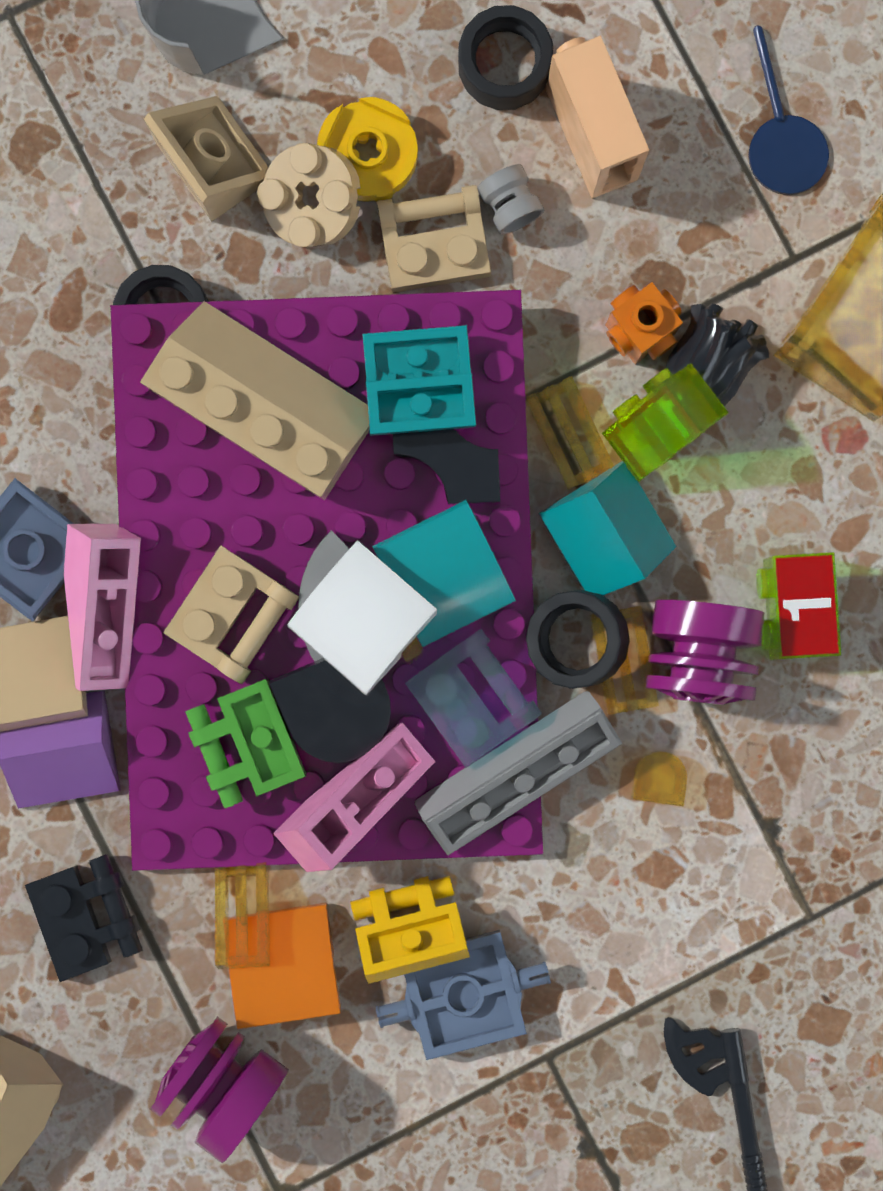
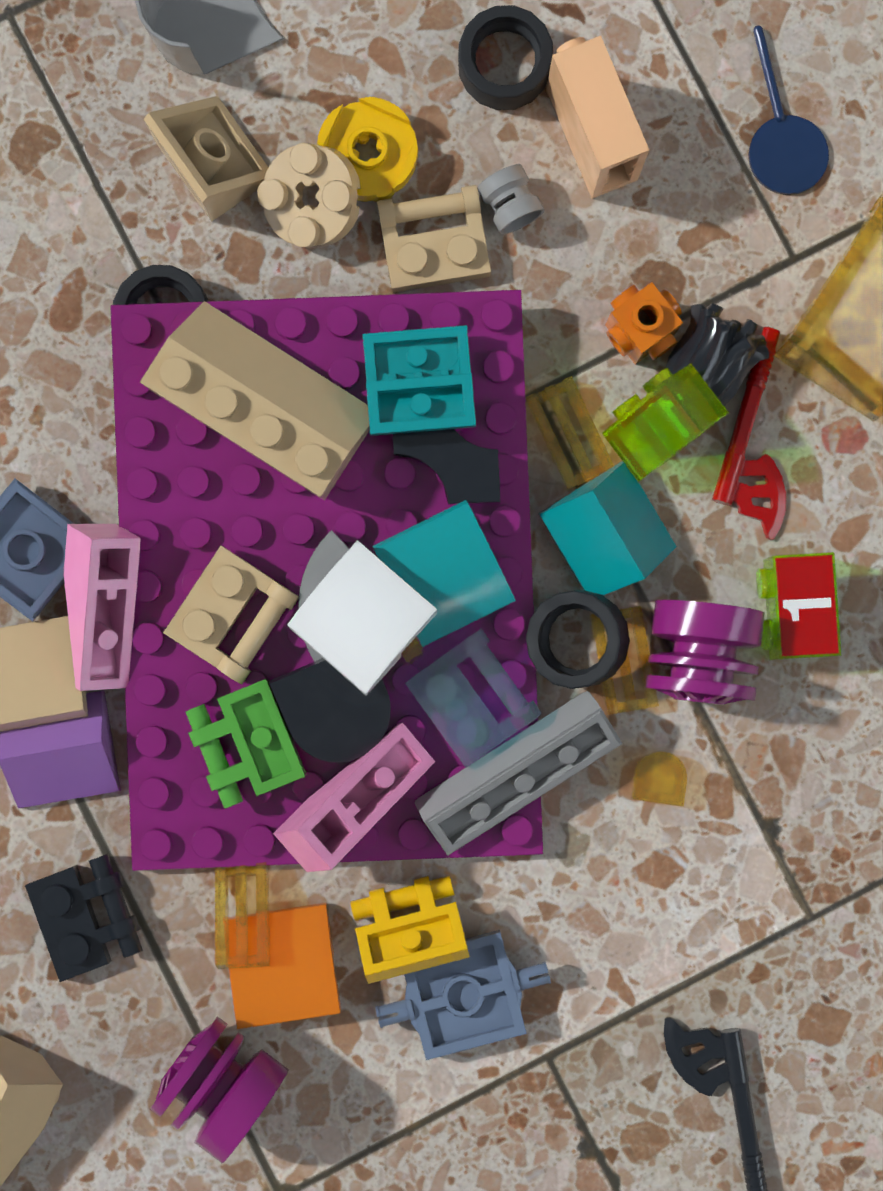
(734, 462): none -> red piece

